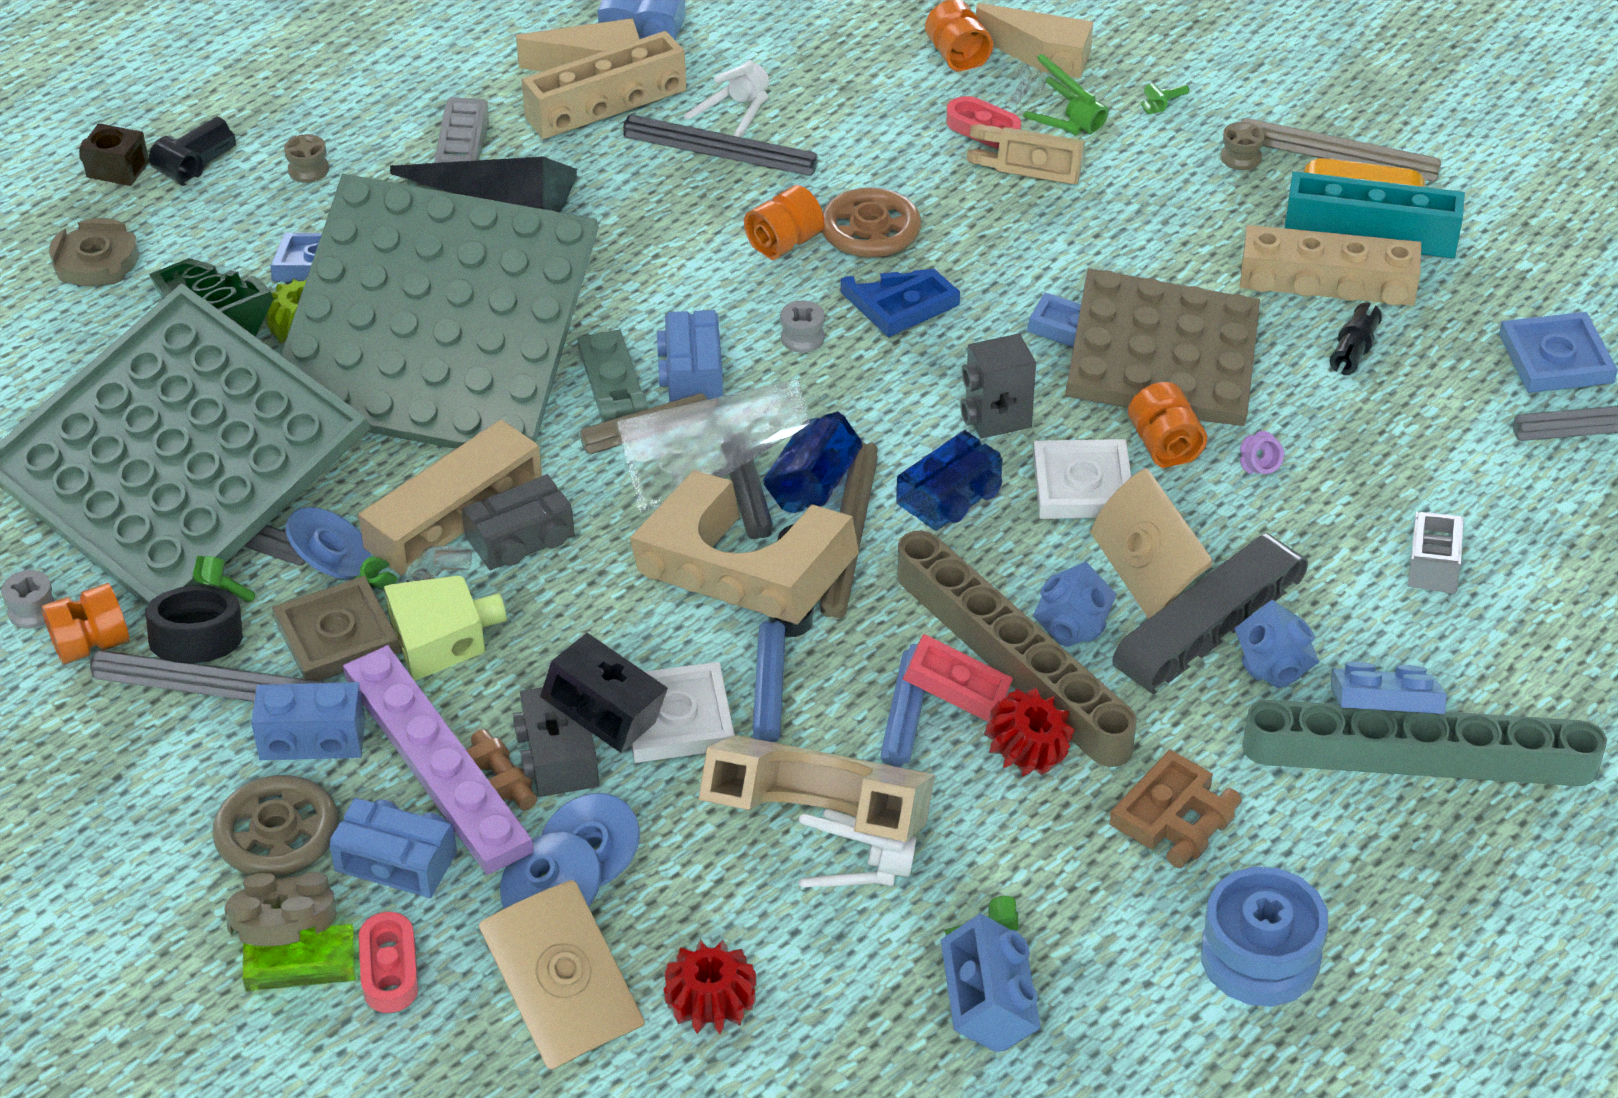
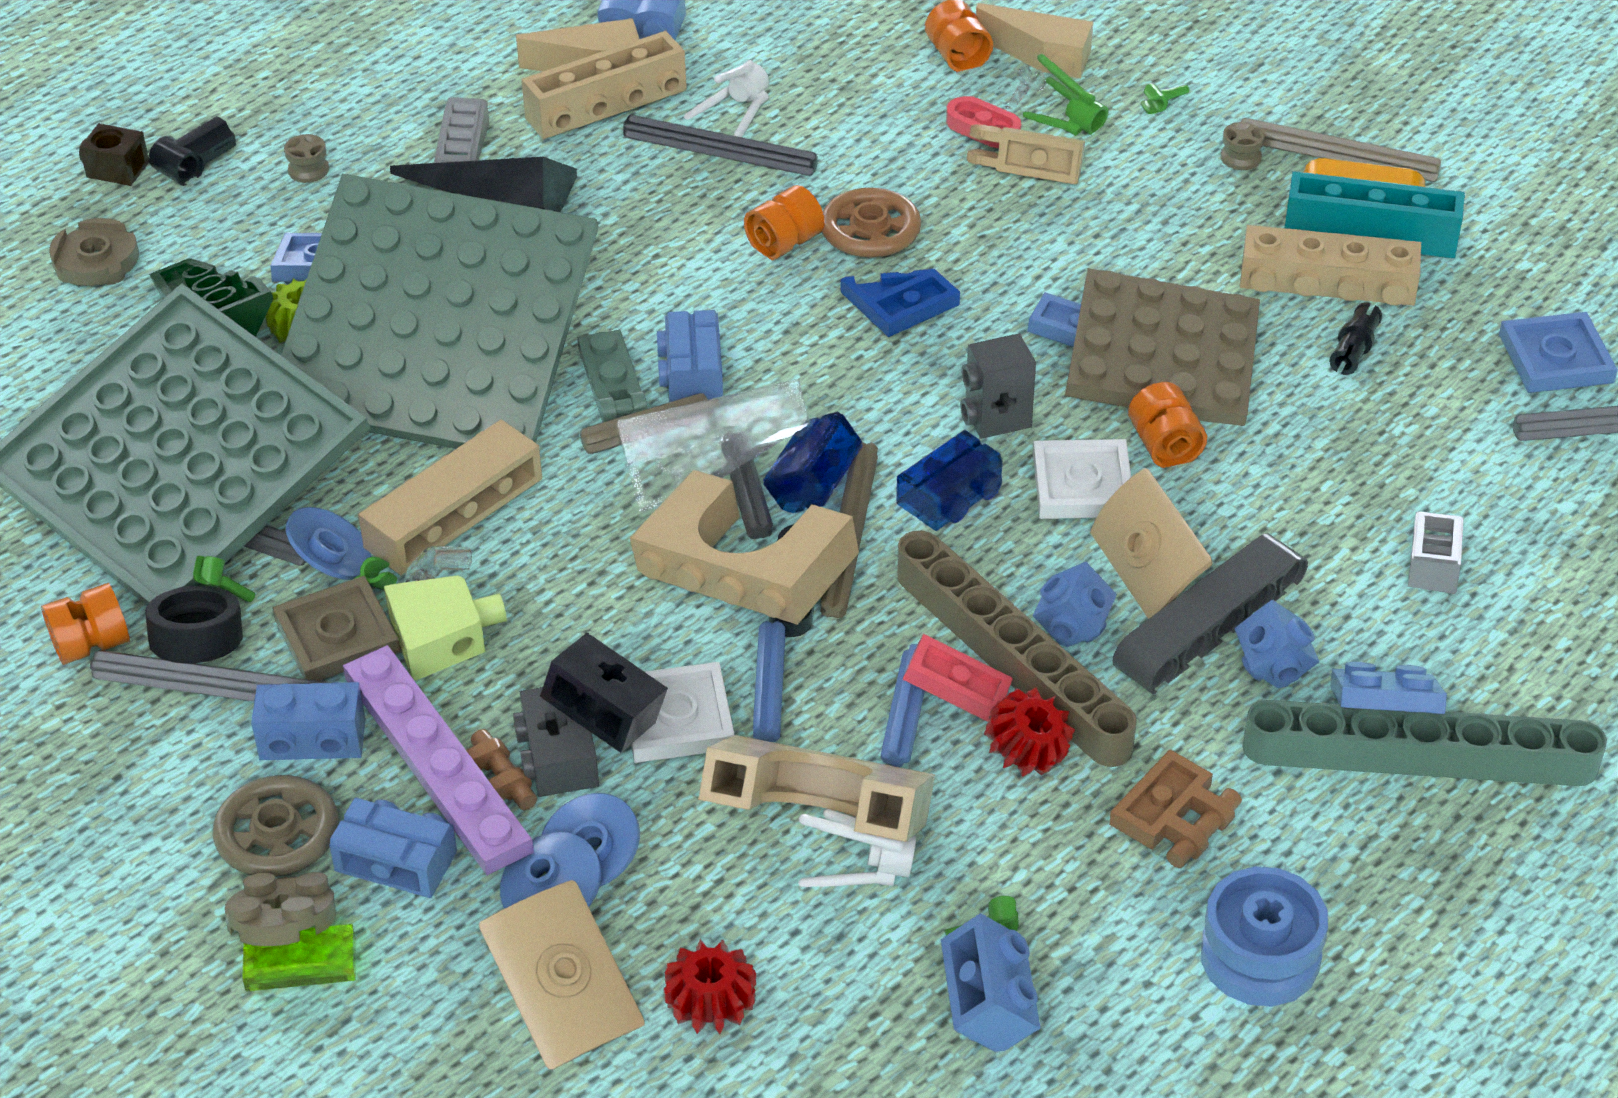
(25, 595): light grey wheel -> none
(388, 964): coral plate -> none
(518, 522): dark grey brick -> none
(802, 326): light grey wheel -> none
(1271, 456): lavender plate -> none

